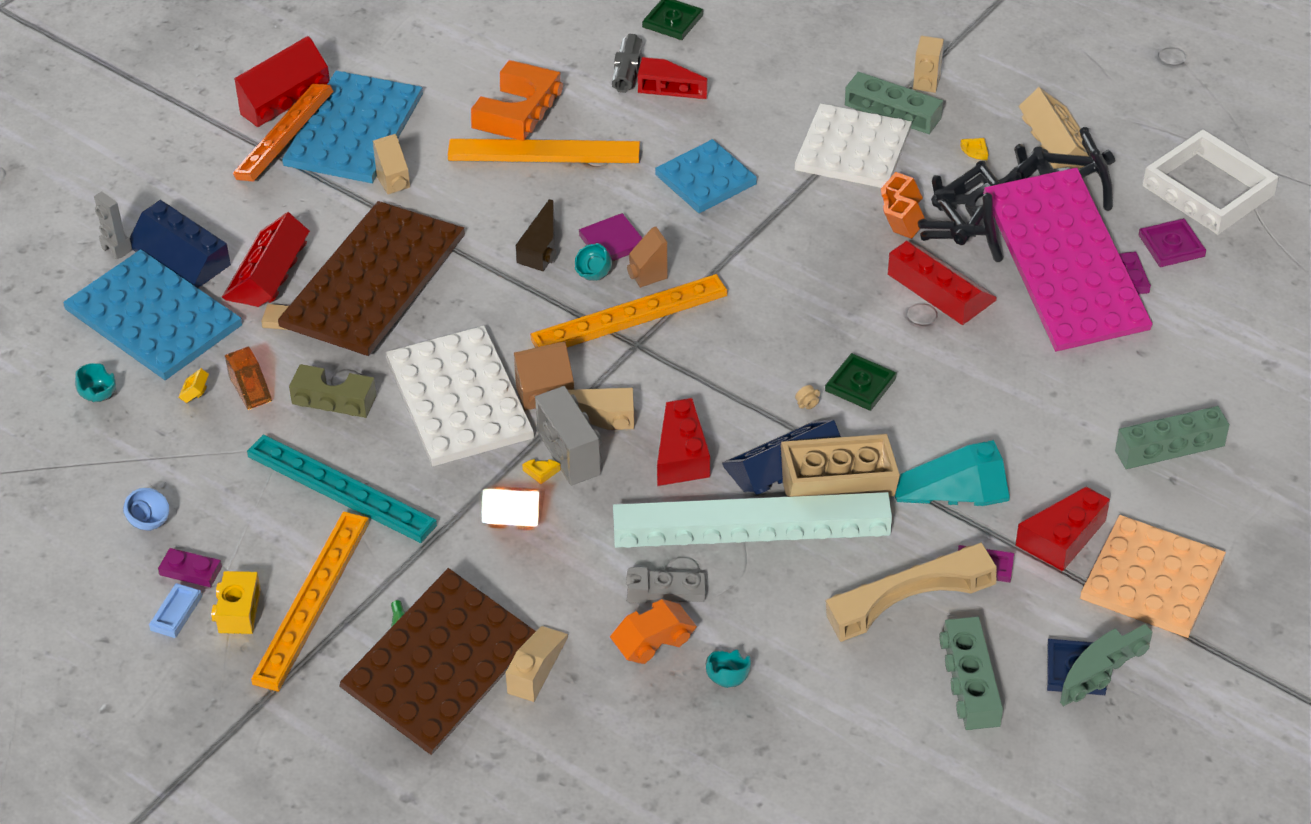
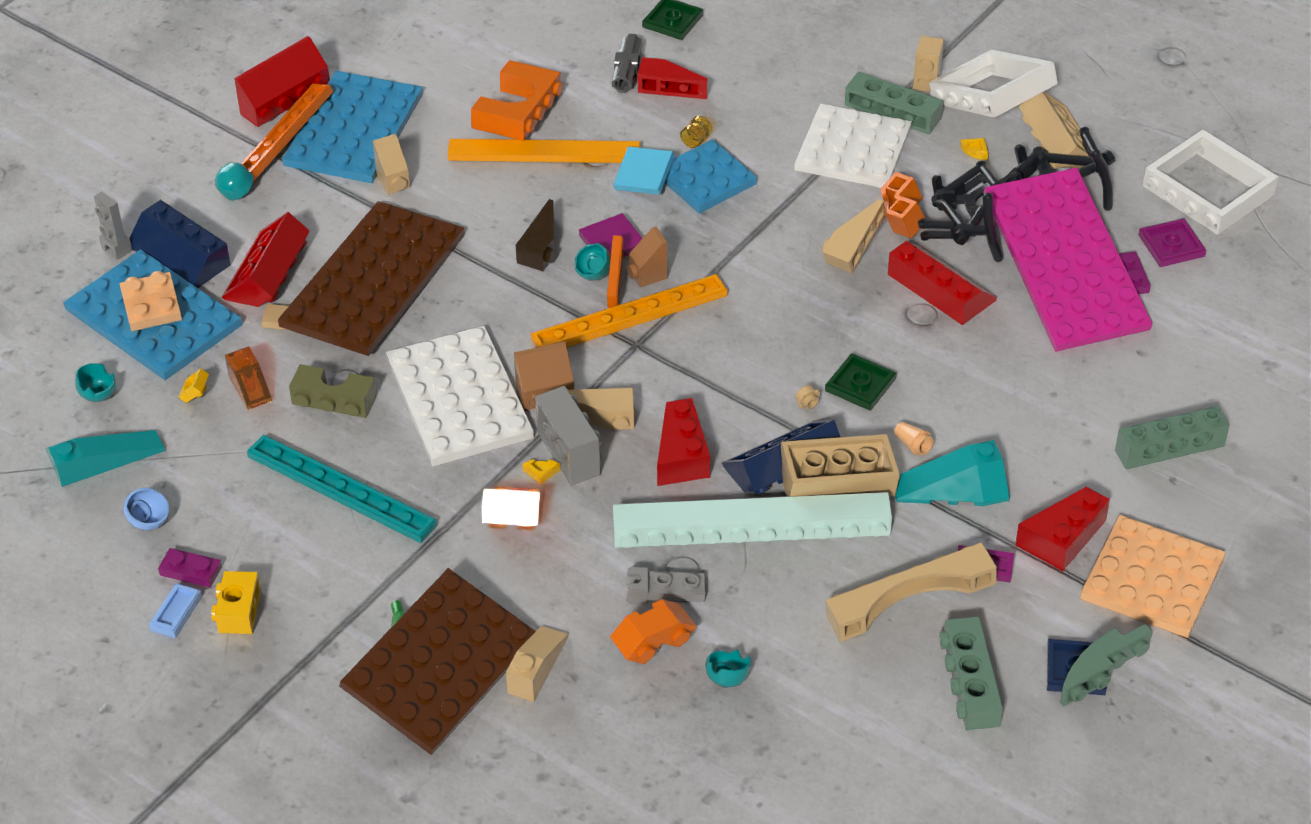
(90, 456): none -> teal wedge
(150, 300): none -> light nougat plate
(233, 180): none -> teal hair
(310, 602): light orange tile -> none
(615, 271): none -> orange tile
(643, 170): none -> medium azure tile
(696, 132): none -> clear yellow wheel
(852, 238): none -> tan slope
(914, 438): none -> light nougat cone
(1029, 78): none -> white window

